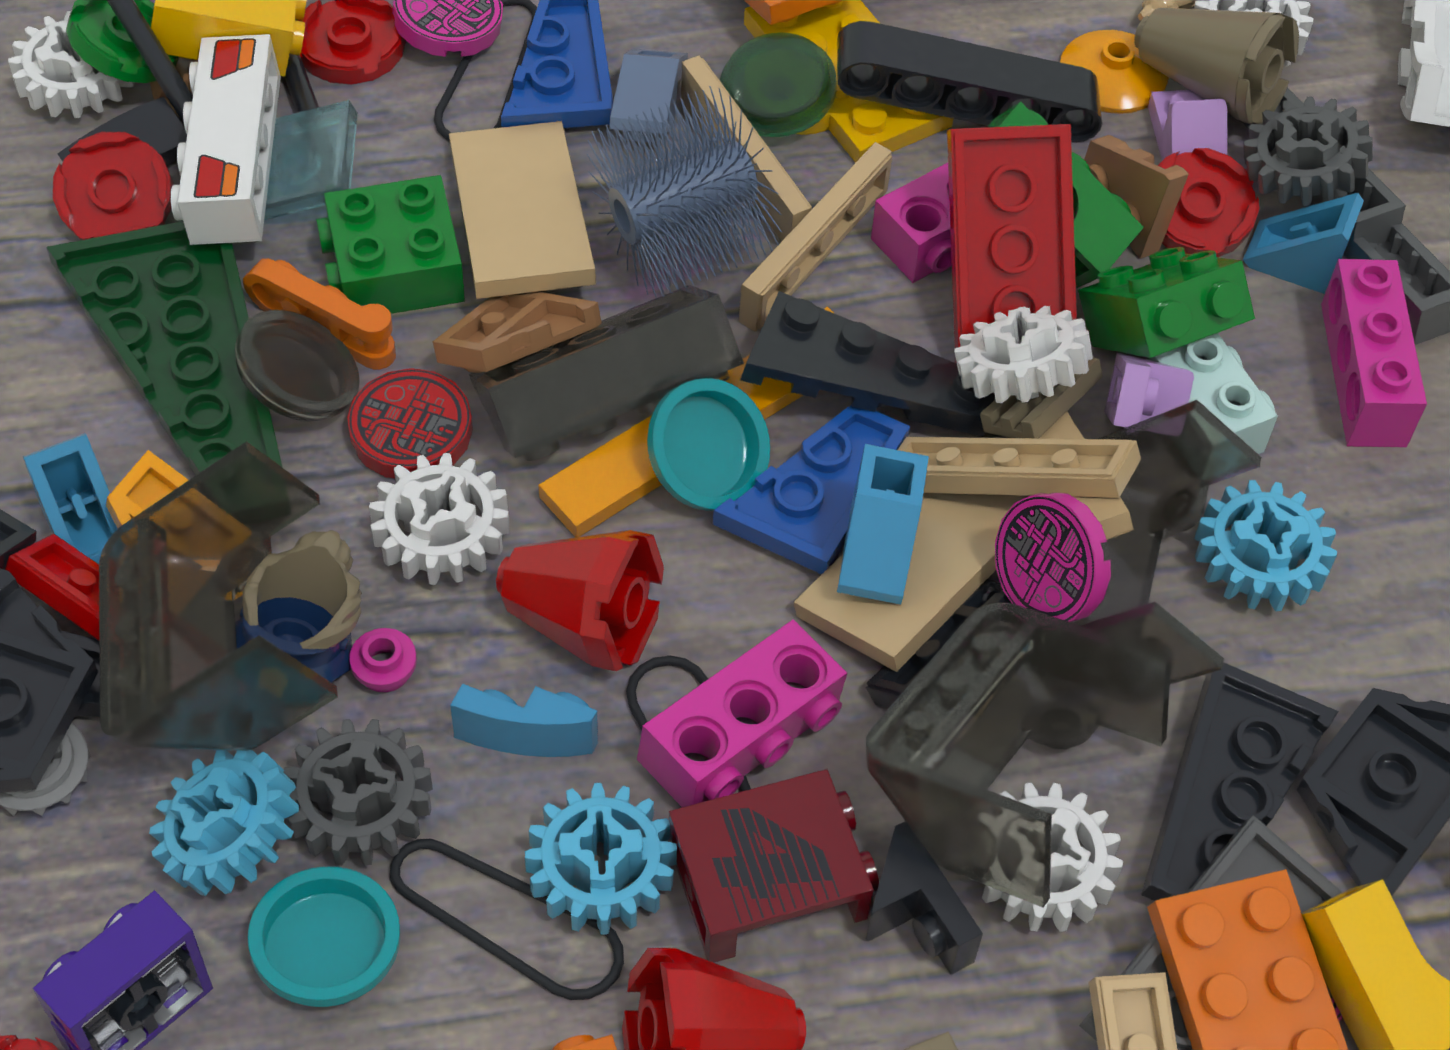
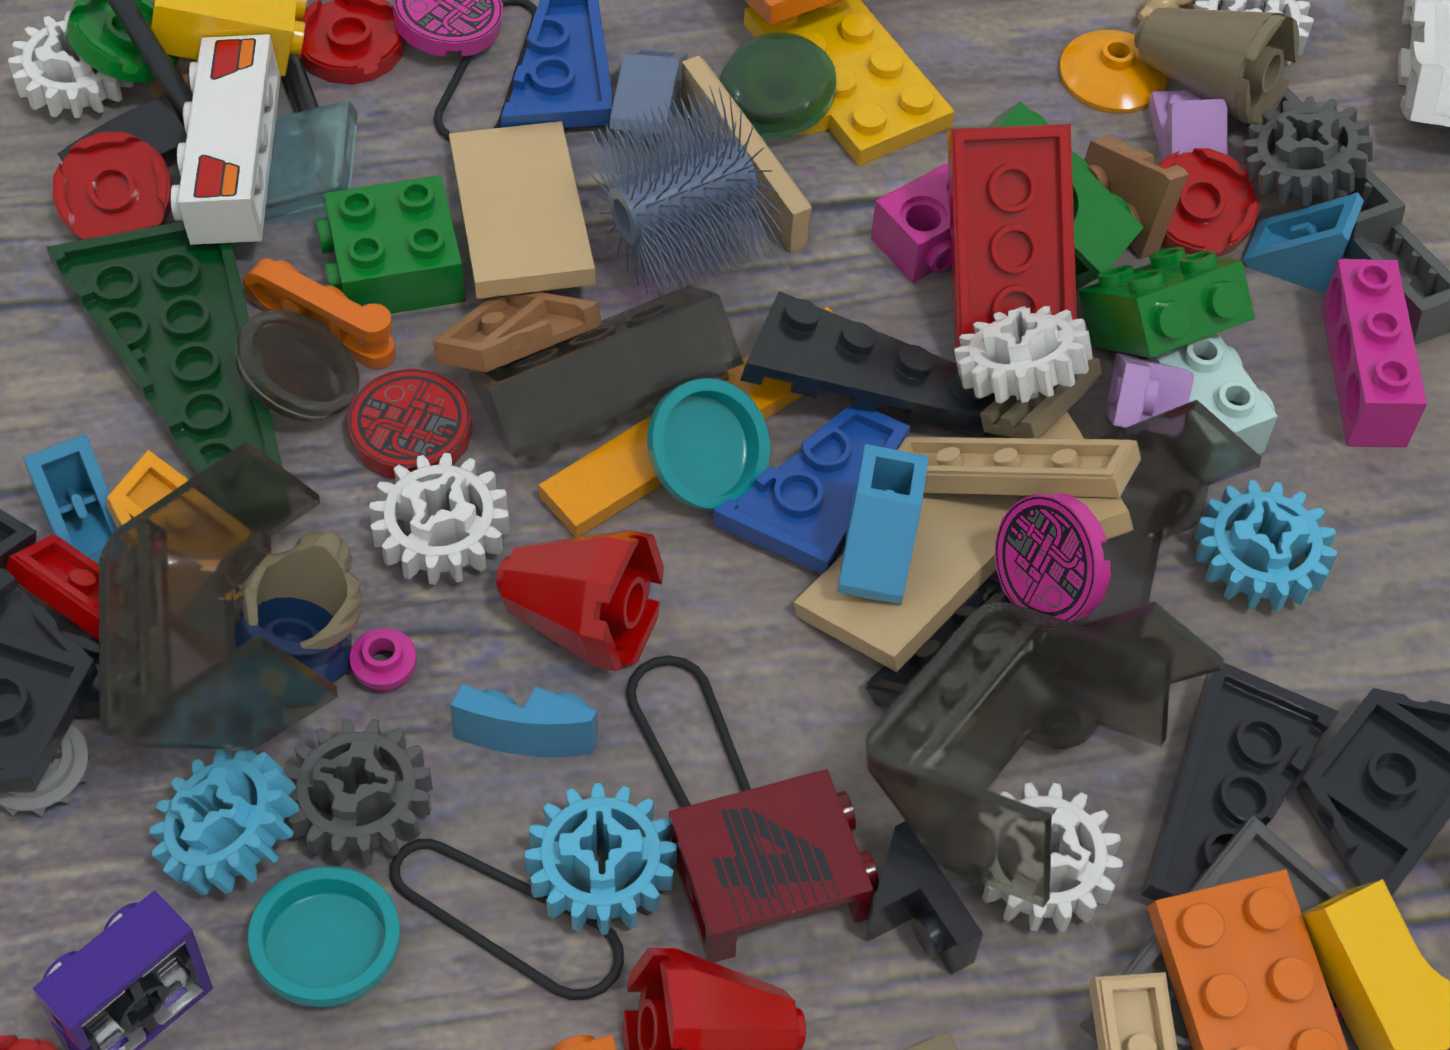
(748, 688): dark pink brick -> none
(815, 235): tan tile -> none
(963, 78): black beam -> none

